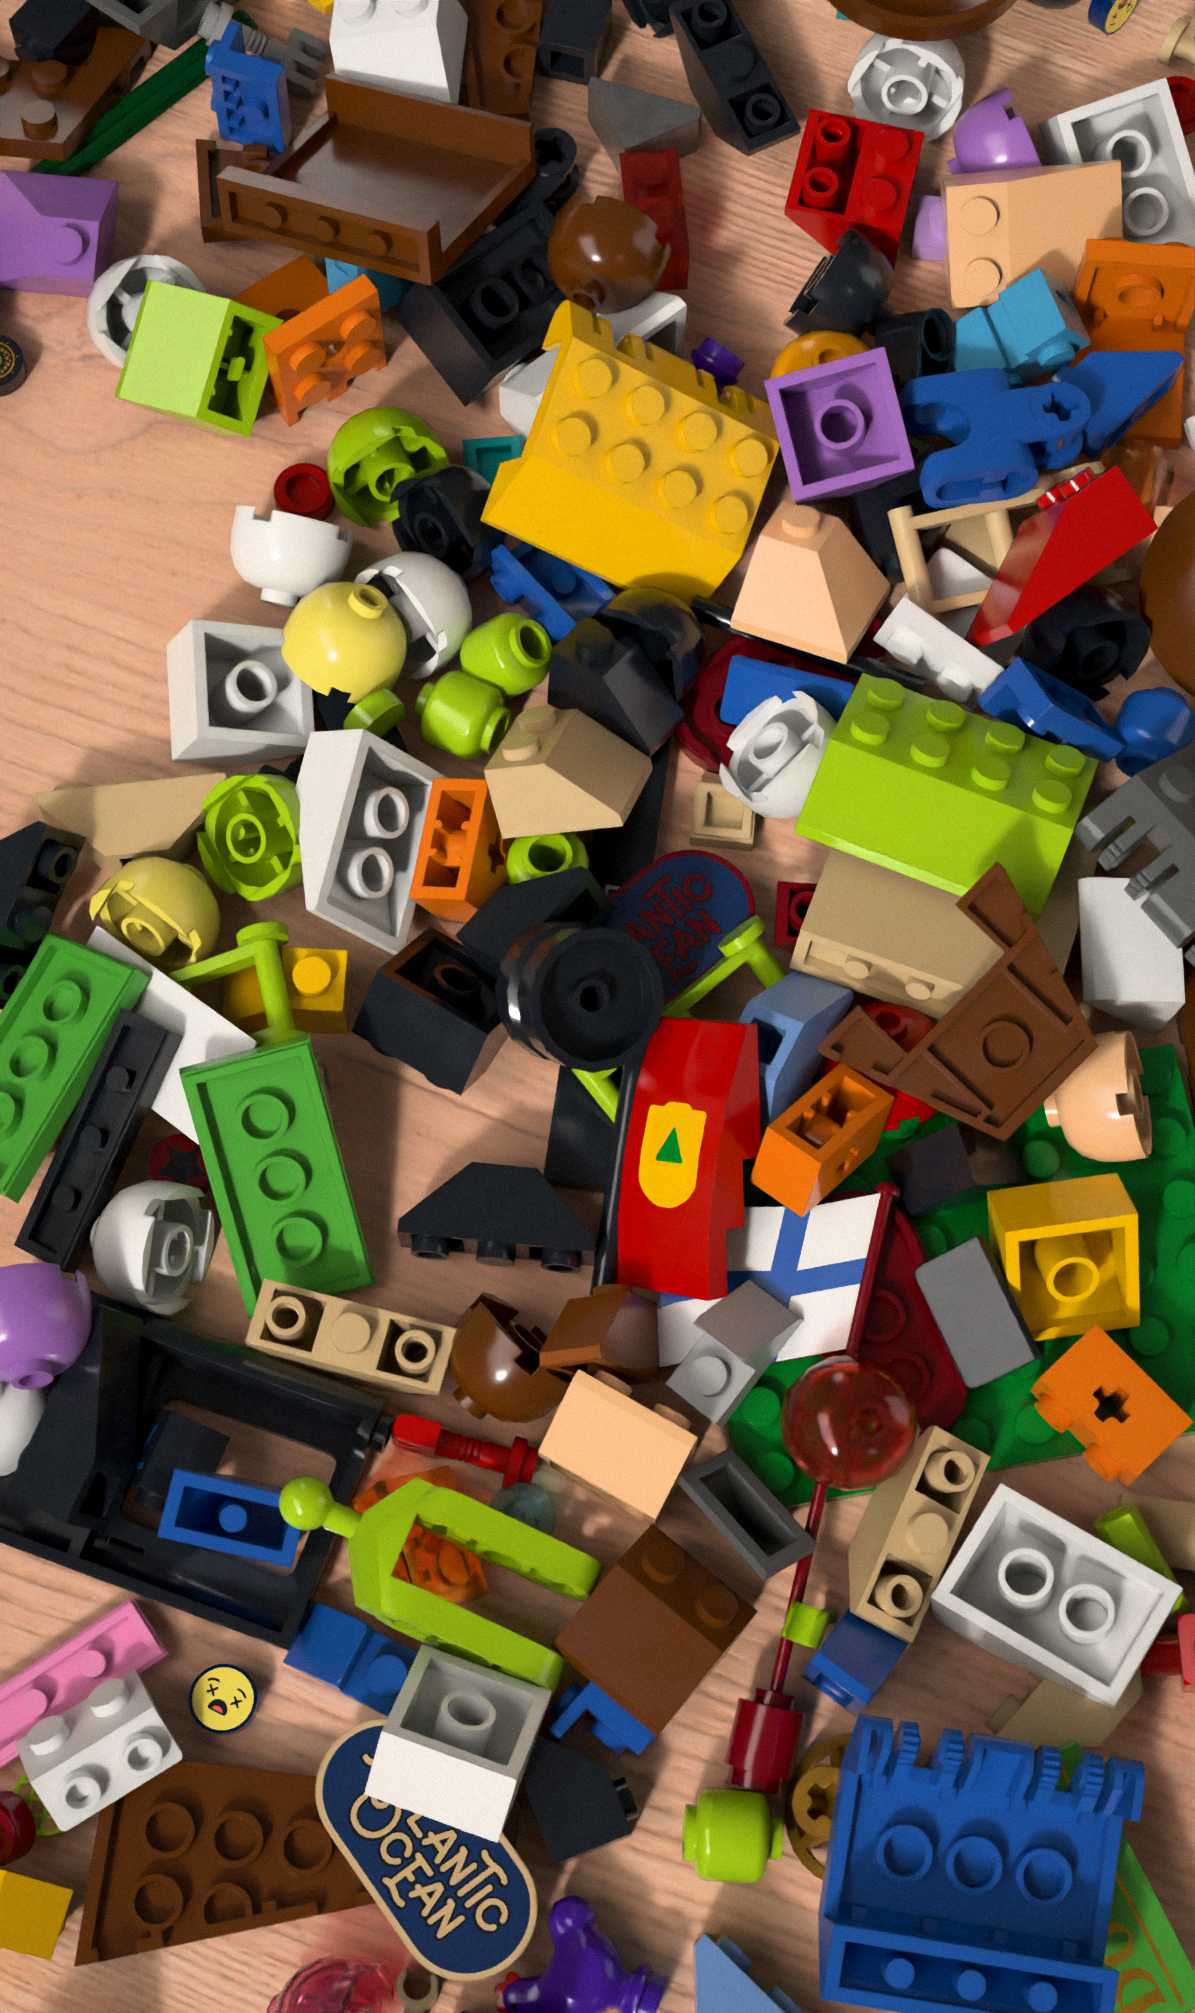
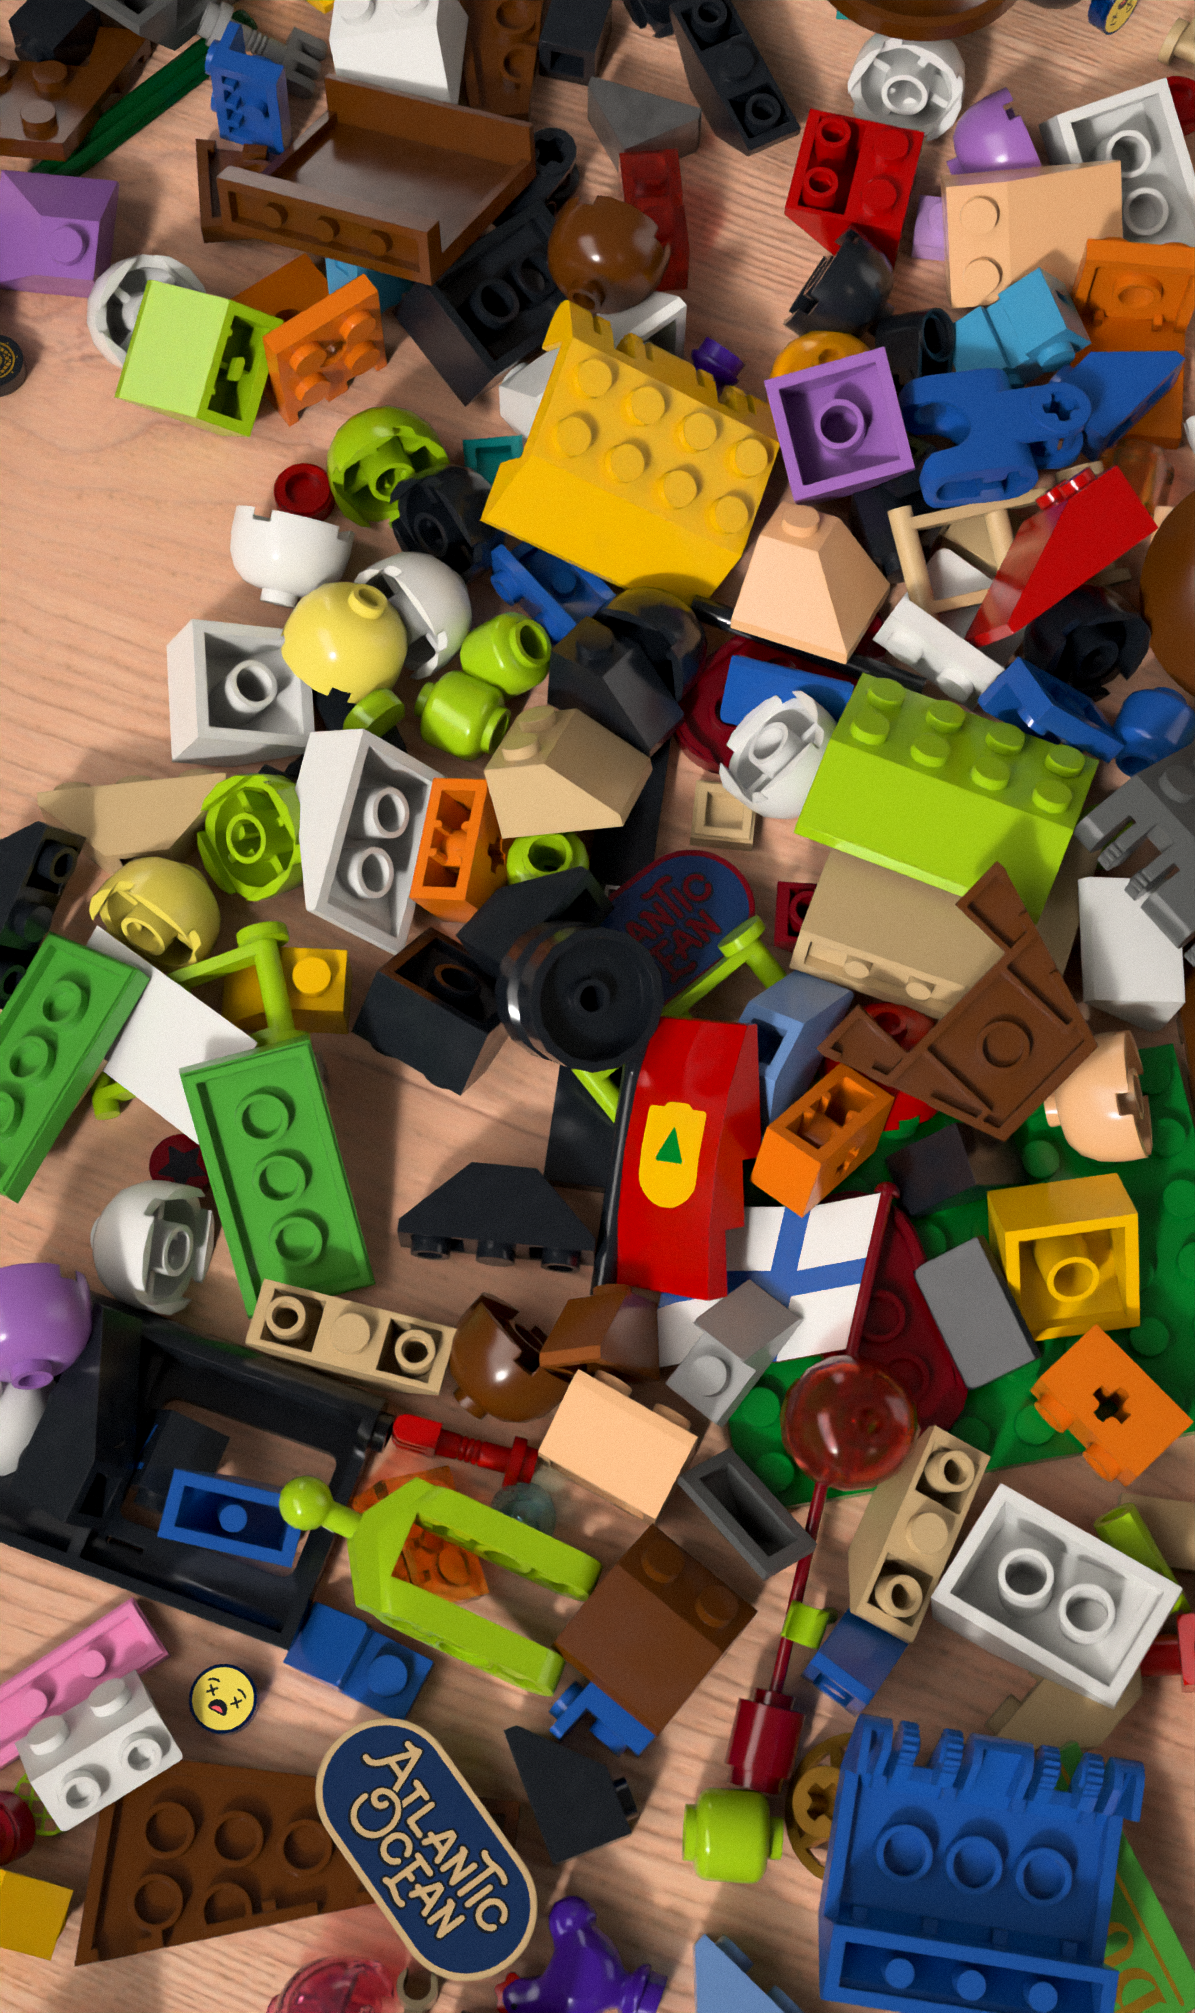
(98, 1140): black tile -> none
(457, 1743): white slope -> none

